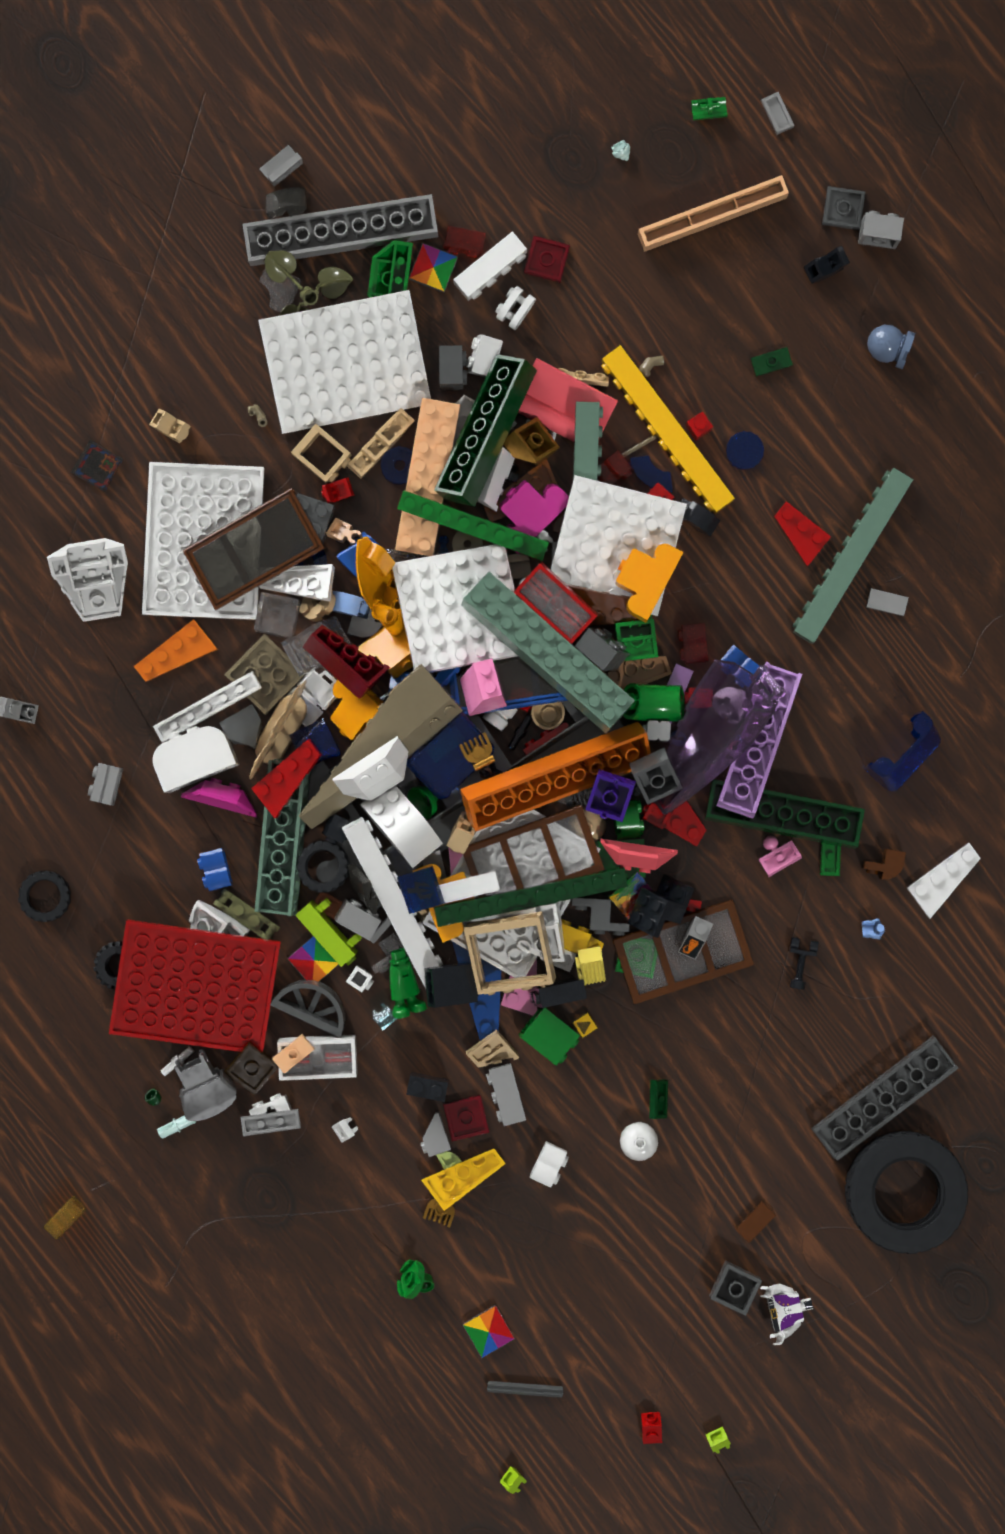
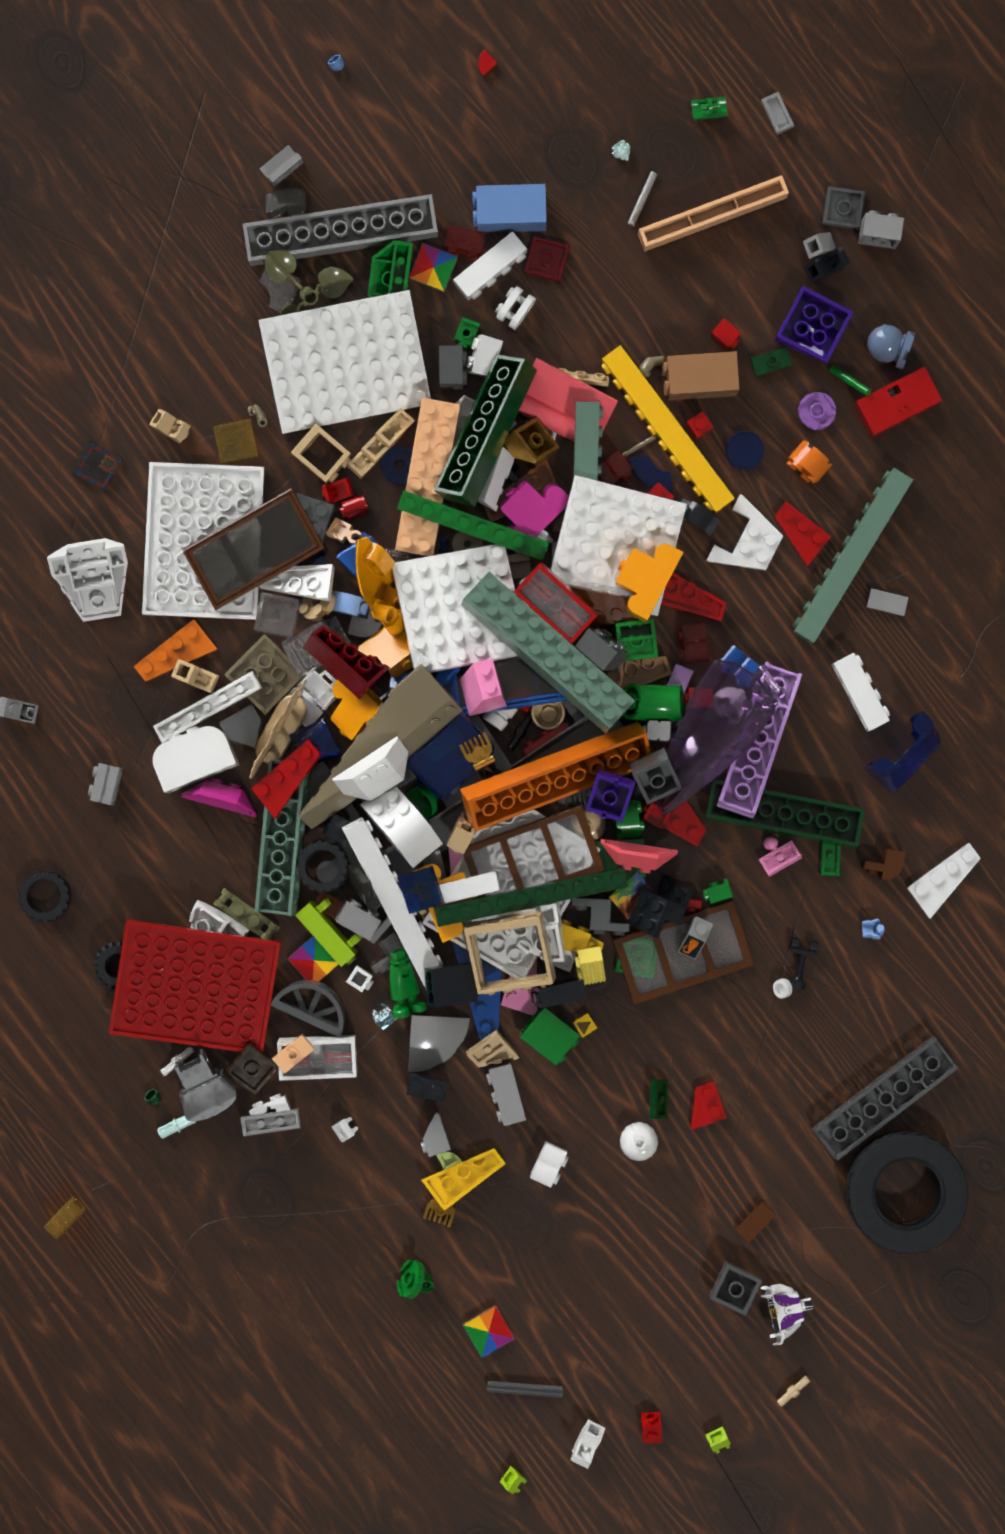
(195, 676): none -> tan brick
(215, 869): blue brick -> none
(235, 441): none -> clear yellow tile
(336, 63): none -> medium blue hinge
(353, 507): none -> red brick
(434, 1040): none -> light grey brick
(466, 1118): dark red tile -> none
(472, 327): none -> green brick
(486, 63): none -> red tile
(510, 208): none -> medium blue brick
(587, 1443): none -> white brick
(642, 198): none -> light grey bar
(692, 599): none -> red wing
(701, 376): none -> medium nougat brick
(706, 1106): none -> red wing
(717, 891): none -> green brick
(726, 335): none -> red brick
(755, 544): none -> white wing
(782, 988): none -> white tile
(793, 1391): none -> tan bar
(809, 462): none -> orange brick
(813, 325): none -> dark purple slope
(817, 411): none -> medium lavender tile
(819, 245): none -> light grey brick
(850, 380): none -> green piece
(860, 692): none -> white brick
(897, 402): none -> red brick

